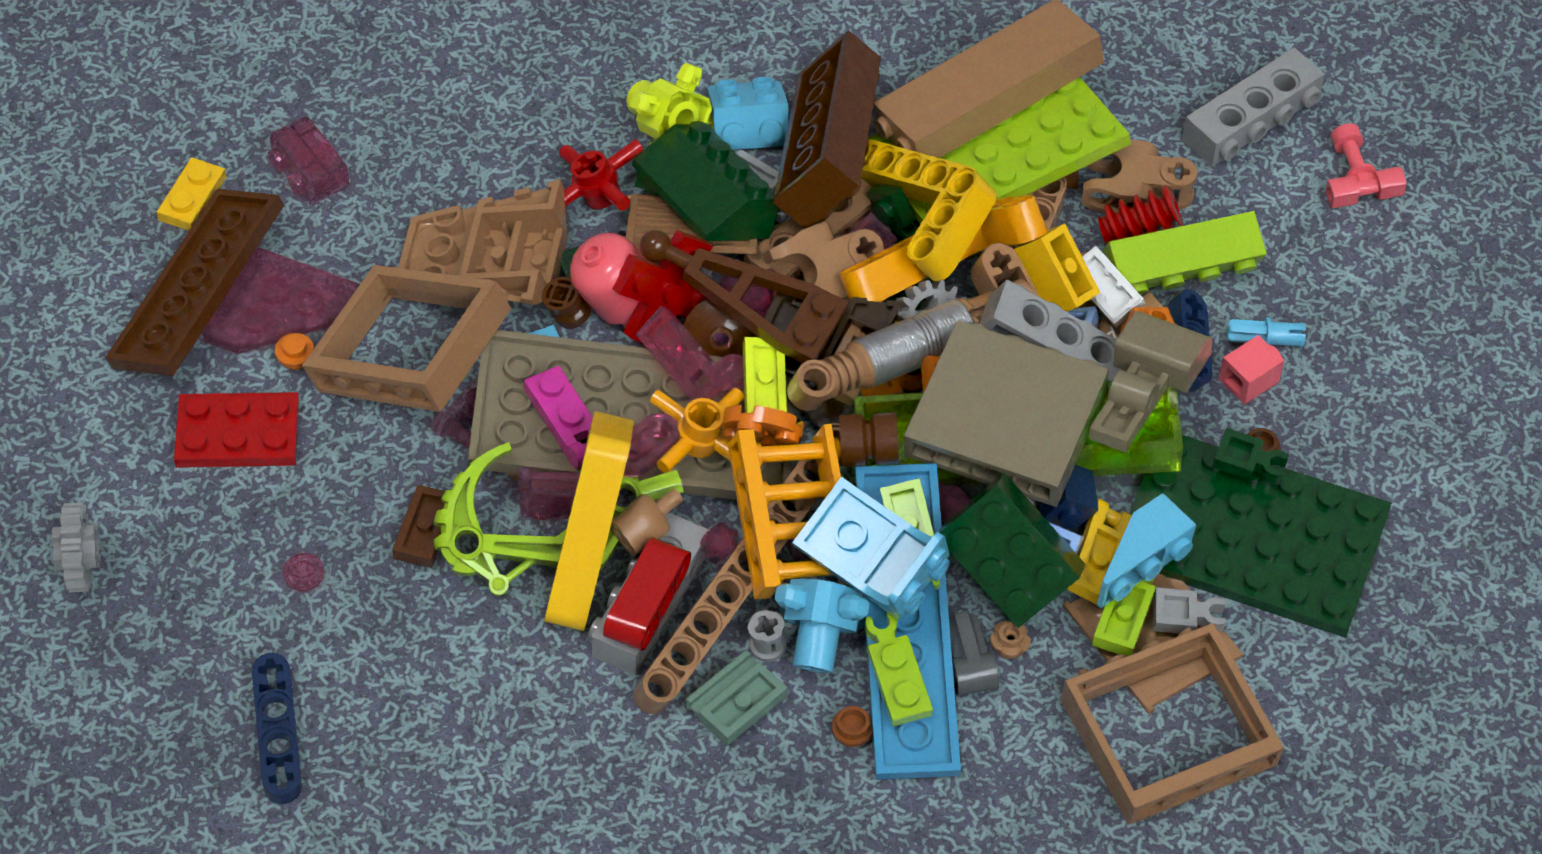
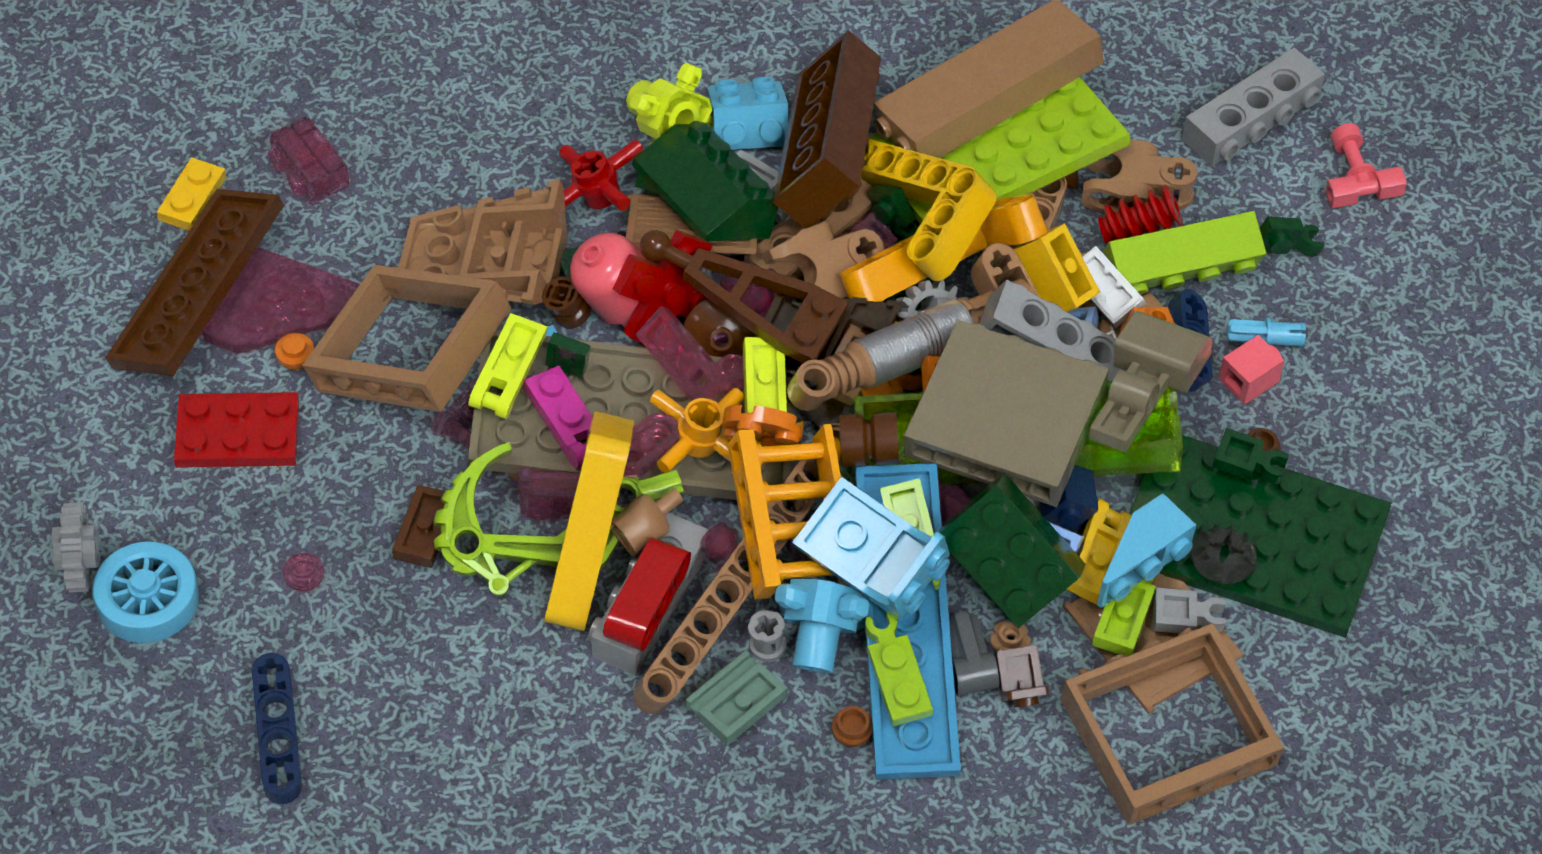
(145, 592): none -> medium azure wheel
(508, 365): none -> neon yellow plate
(568, 354): none -> dark green tile
(1020, 675): none -> bracket
(1236, 567): none -> clear smoke gear
(1284, 233): none -> dark green plate

